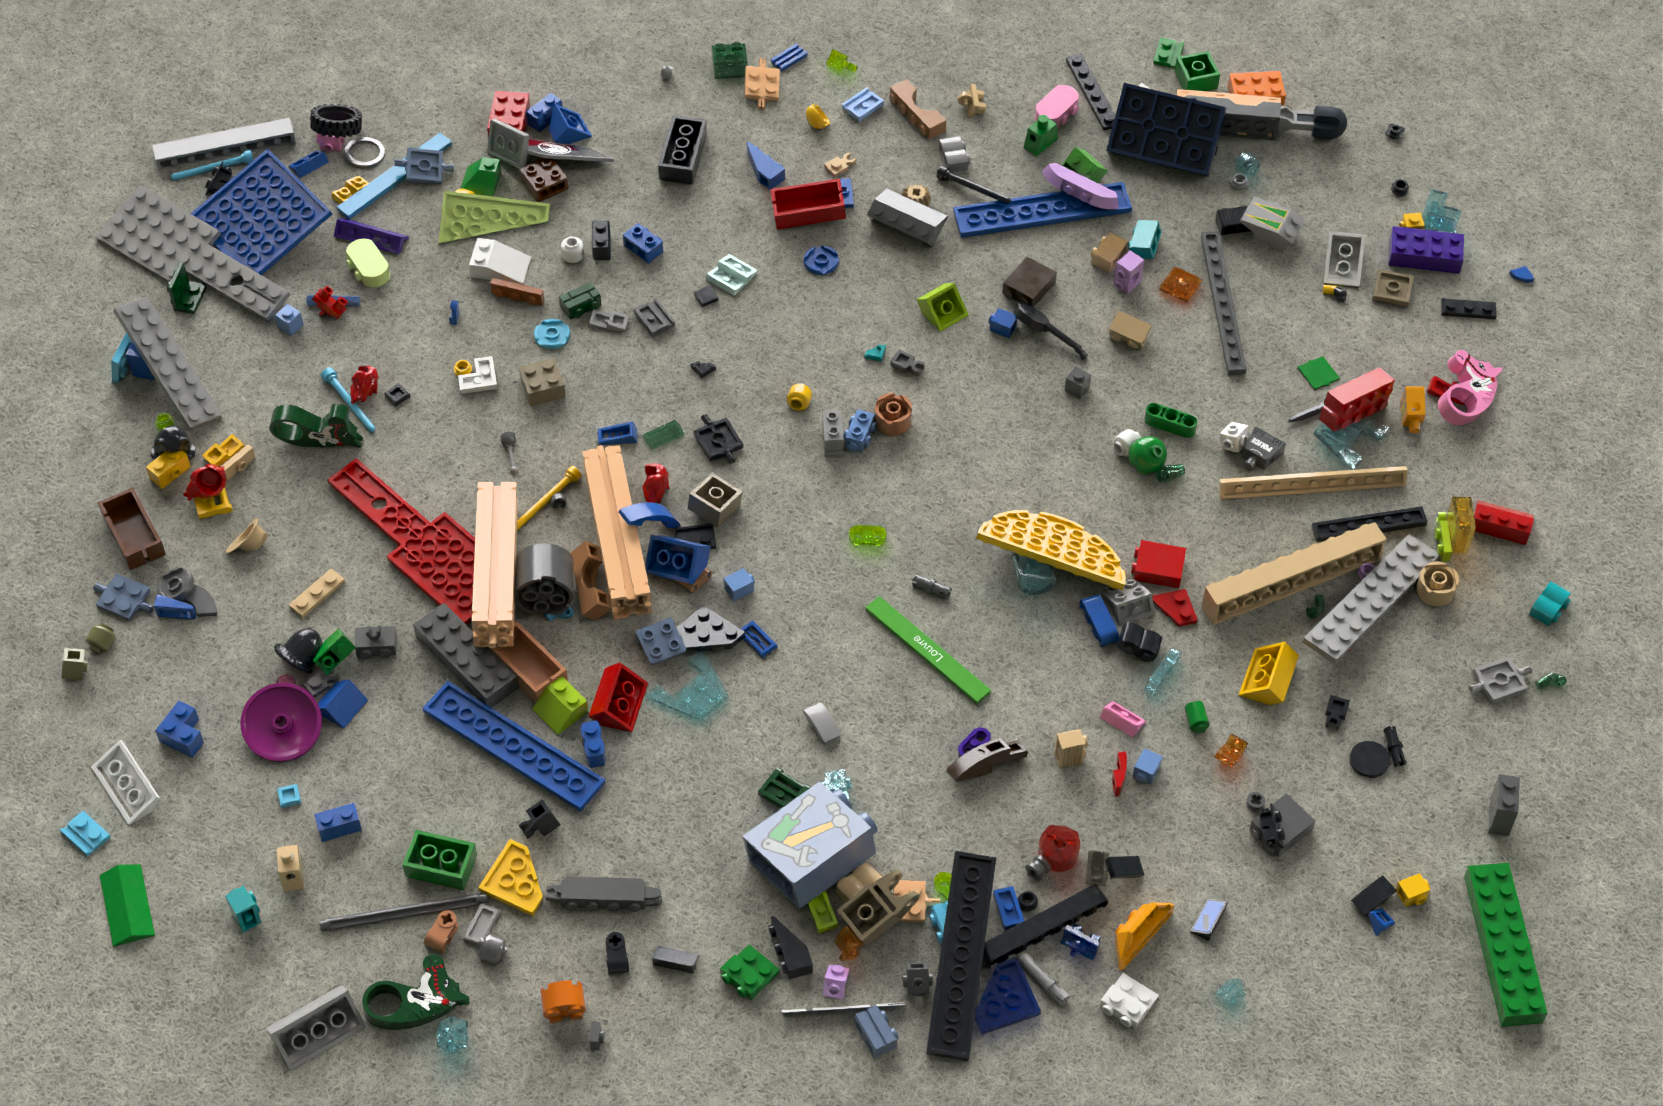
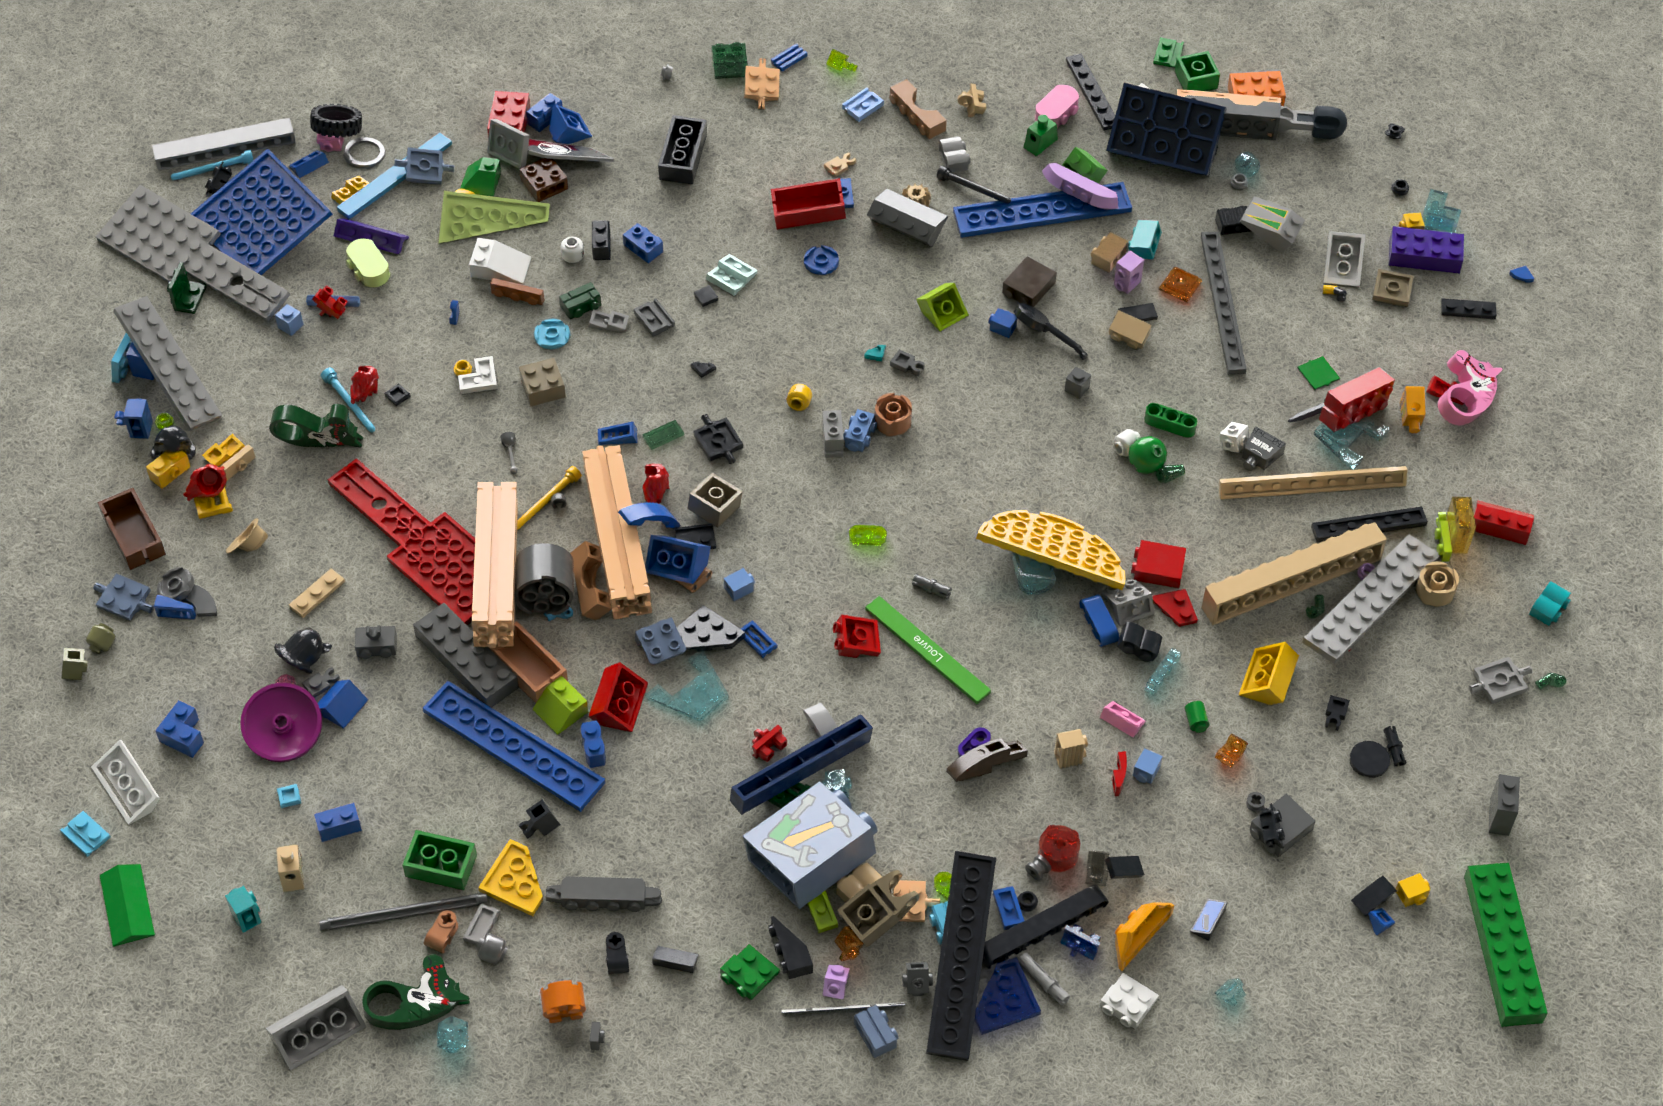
(136, 418): none -> blue brick
(333, 651): green slope -> none
(765, 168): slope -> none
(765, 739): none -> red hips
(800, 764): none -> dark blue brick
(816, 117): yellow hair -> none
(856, 636): none -> red plate
(1143, 312): none -> black tile

